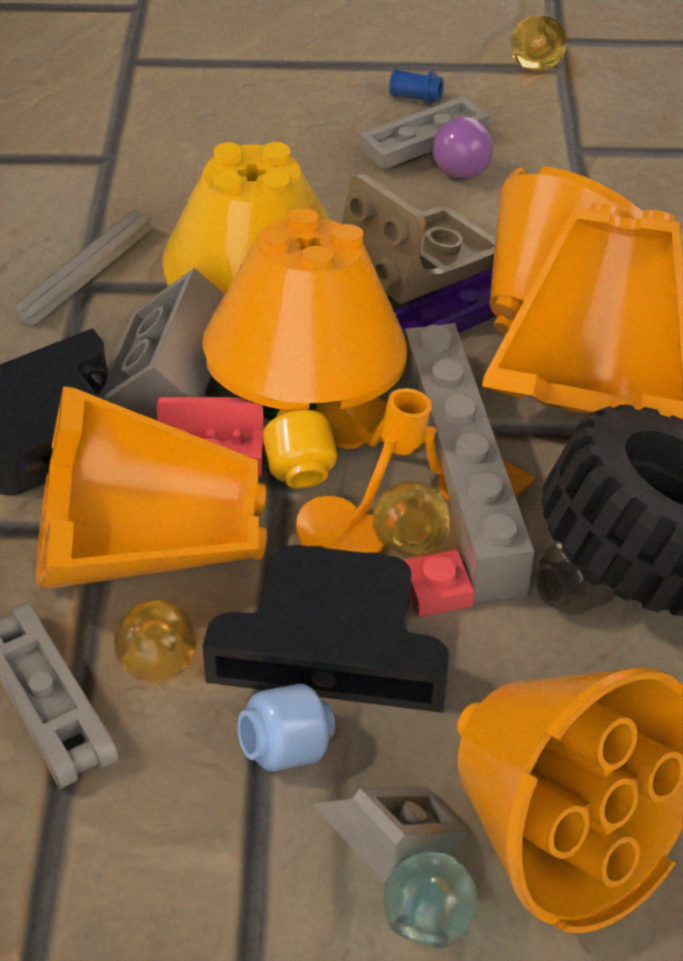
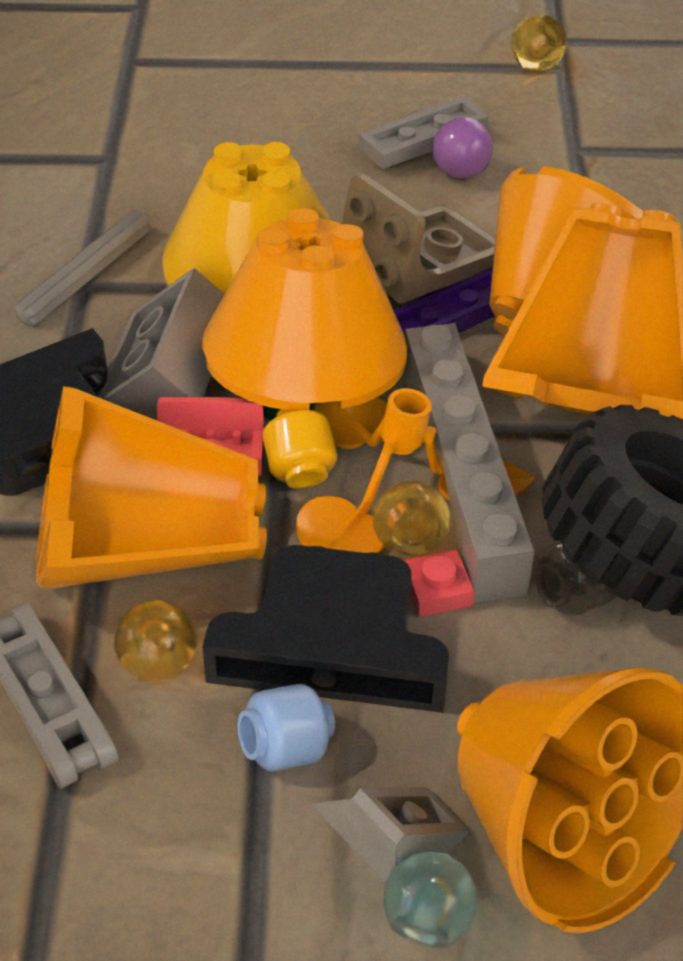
(417, 86): blue pin -> none

